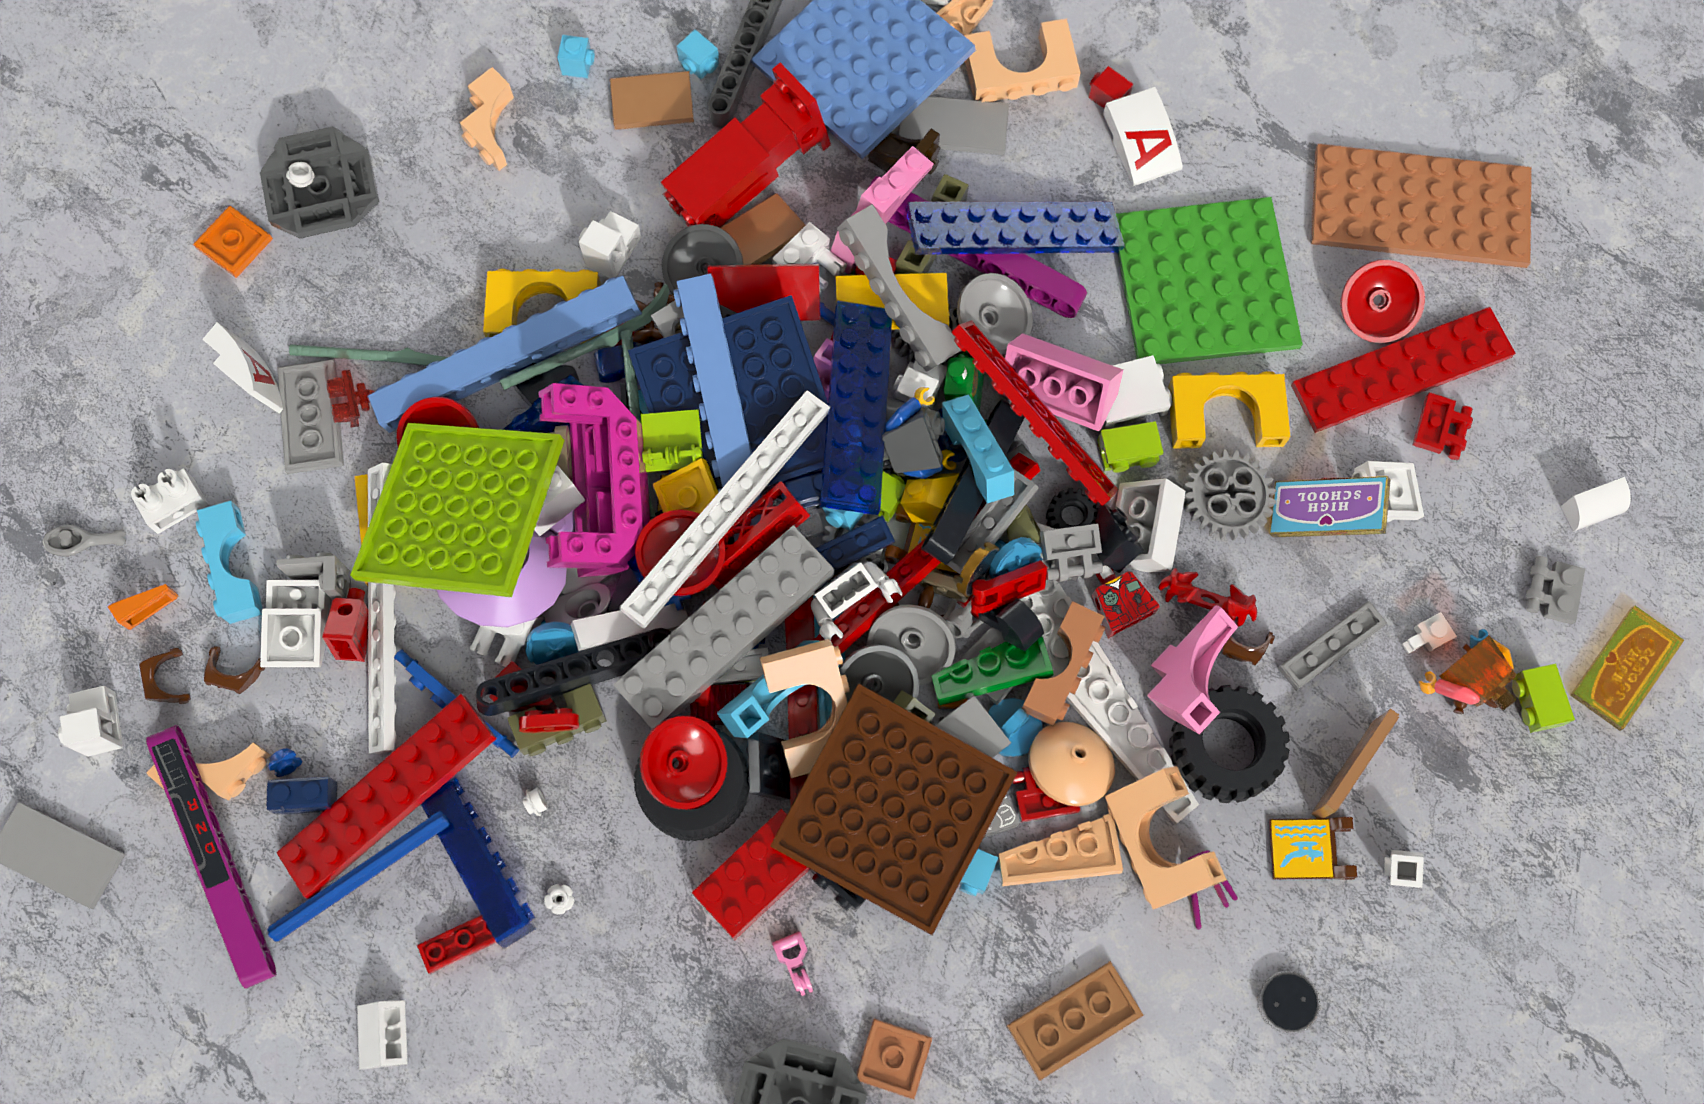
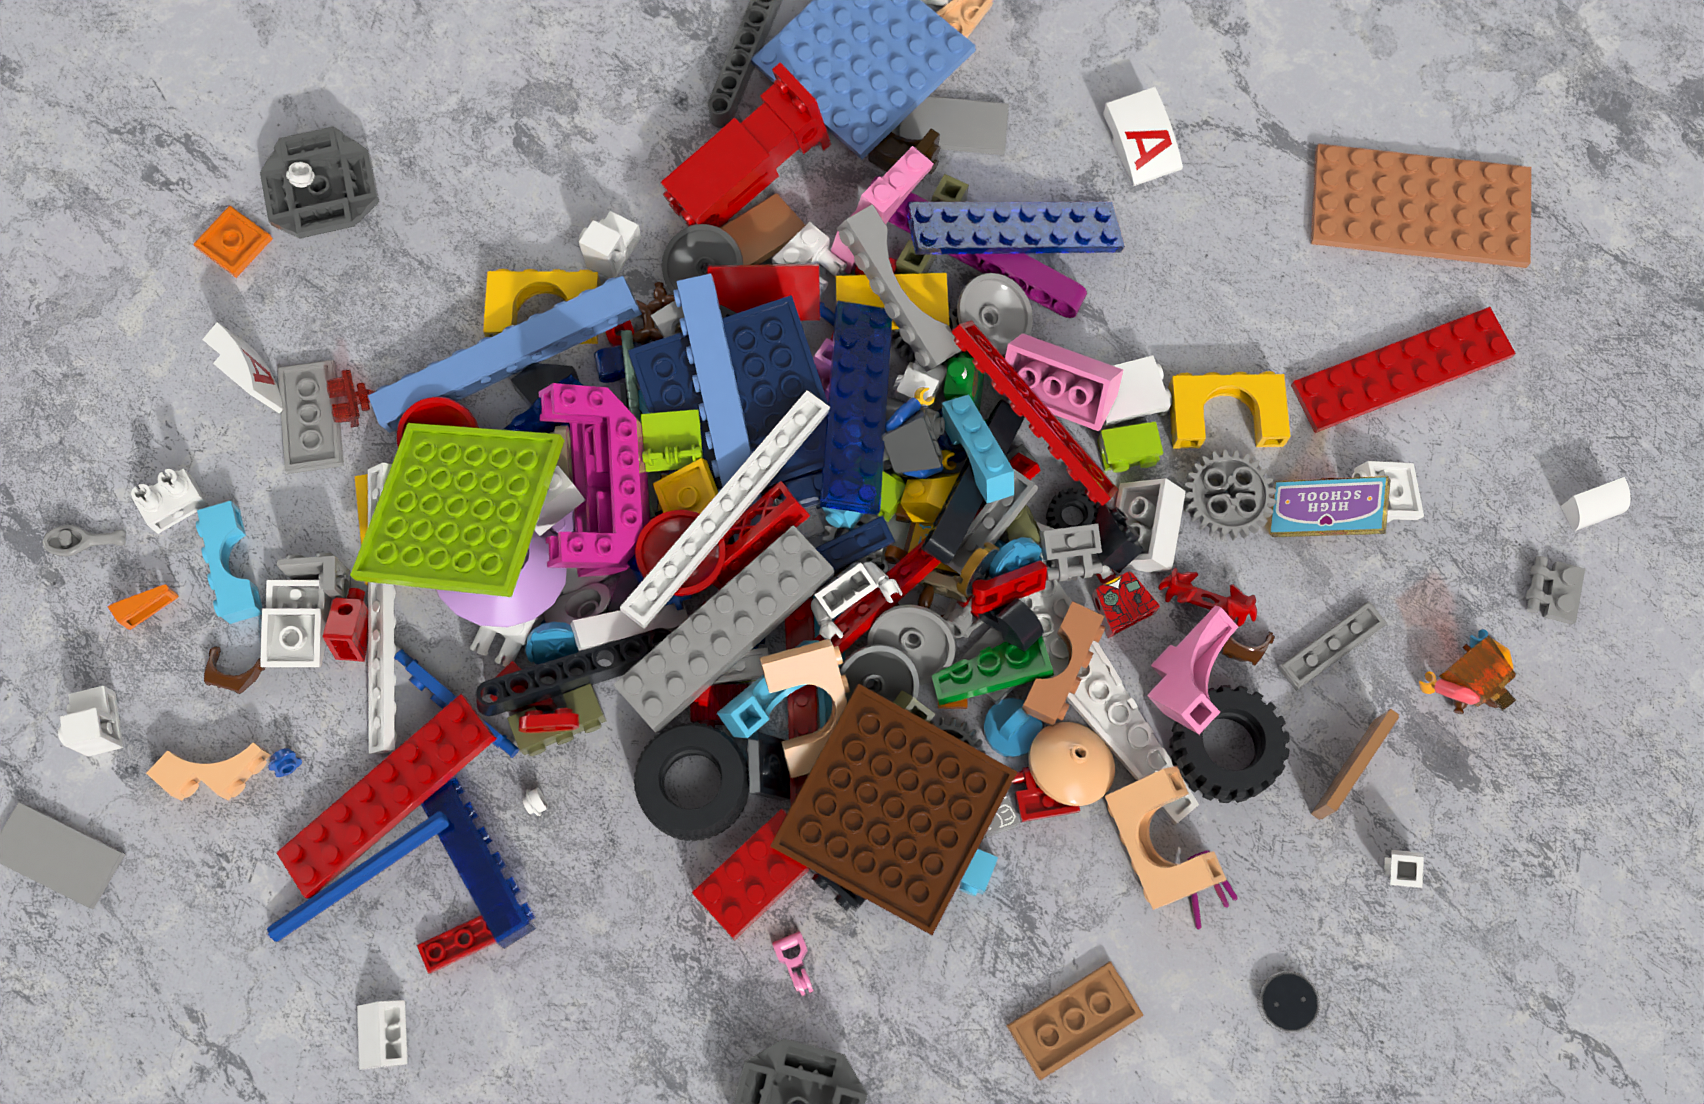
(151, 690): reddish brown helmet -> none
(211, 857): magenta beam -> none
(301, 795): dark blue brick -> none
(403, 356): sand green piece -> none
(489, 96): light nougat arch -> none
(566, 902): white plate -> none
(575, 56): medium azure brick -> none
(608, 339): sand green piece -> none
(651, 100): medium nougat tile -> none
(698, 55): medium azure brick -> none
(699, 757): red dish -> none
(894, 1058): nougat tile -> none
(975, 727): light grey tile -> none
(994, 82): light nougat arch -> none
(1072, 854): light nougat wing -> none
(1109, 87): red brick -> none
(1207, 281): bright green plate -> none
(1308, 849): flag -> none
(1399, 306): red dish -> none
(1431, 633): white plate -> none
(1435, 423): red plate -> none
(1542, 698): lime brick -> none
(1627, 668): clear yellow tile -> none

